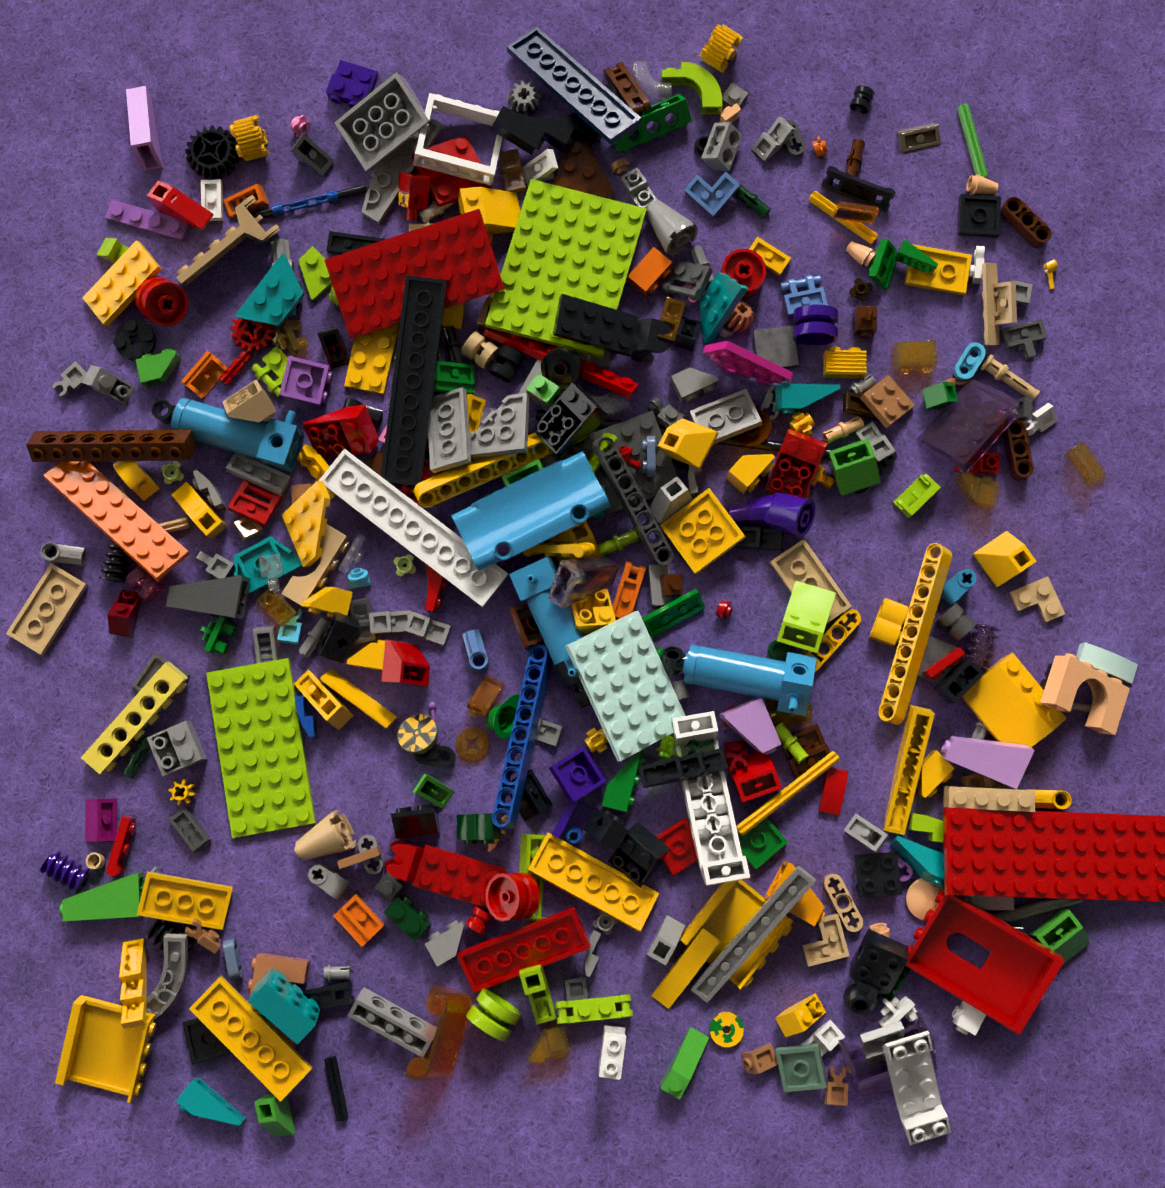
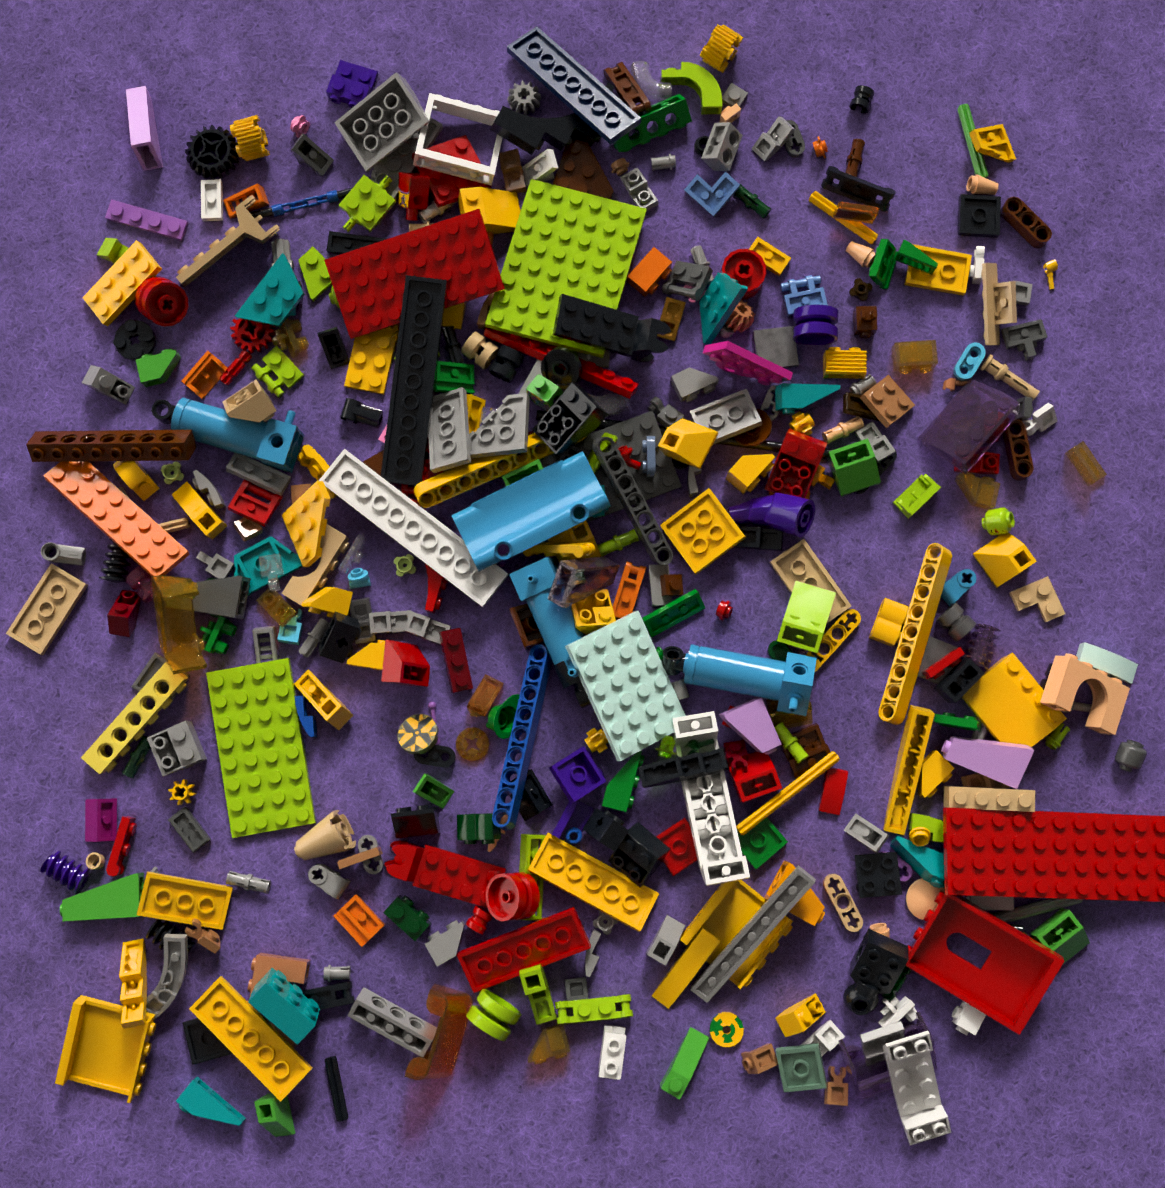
(73, 379): light grey plate -> none
(176, 623): none -> clear yellow windscreen
(178, 205): red slope -> none
(232, 959): sand blue beam -> none
(248, 882): none -> light grey pin
(305, 381): medium lavender plate -> none
(342, 429): red slope -> none
(358, 698): yellow slope -> none
(367, 203): none -> lime plate
(389, 886): dark grey plate -> none
(455, 660): none -> dark red plate
(475, 648): medium blue piece -> none
(547, 732): light grey slope -> none
(663, 162): none -> light grey pin
(670, 227): light grey cone -> none
(670, 500): light grey slope -> none
(687, 333): black slope -> none
(832, 944): tan plate -> none
(919, 137): dark tan slope -> none
(920, 836): none -> yellow plate
(940, 395): green brick -> none
(949, 720): none -> green plate
(993, 142): none -> yellow wing
(998, 521): none -> lime head
(1046, 799): yellow piece -> none
(1056, 737): none -> lime pin
(1130, 755): none -> dark grey head

